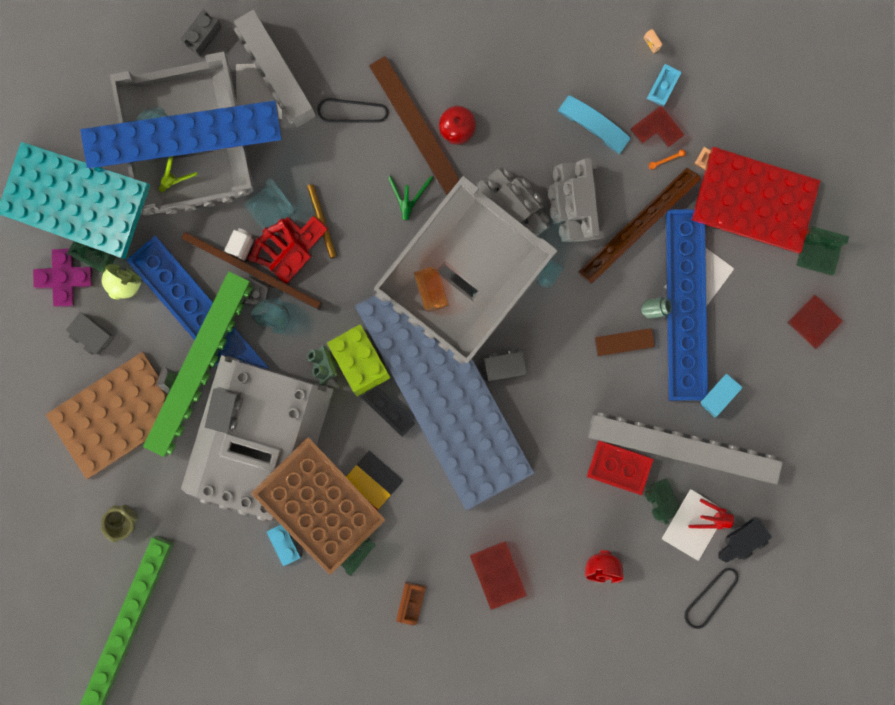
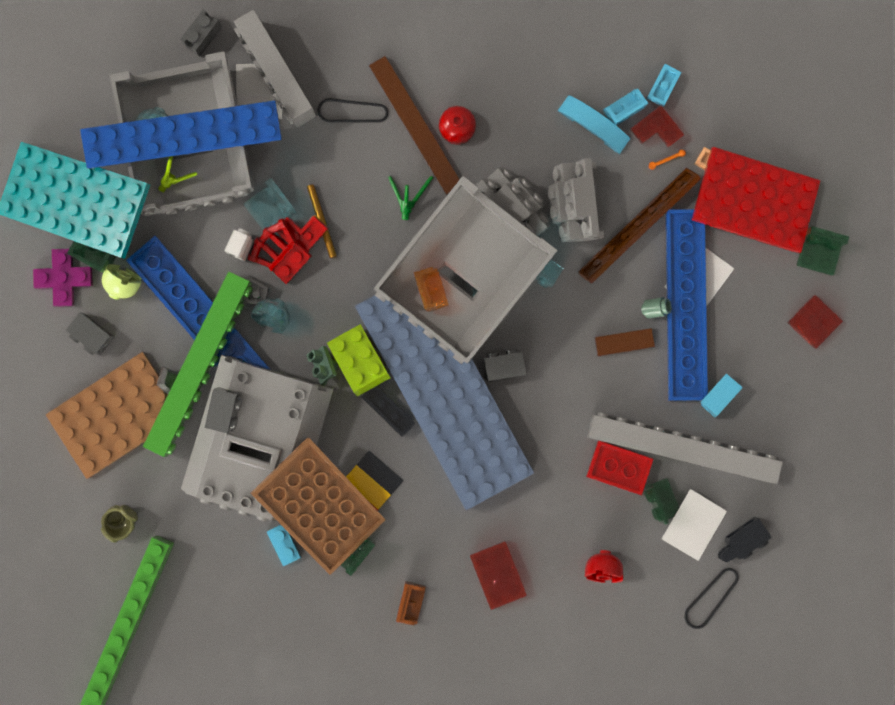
(252, 271): reddish brown tile -> none
(625, 107): none -> medium azure hinge
(653, 40): light nougat tile -> none
(721, 519): red plant -> none

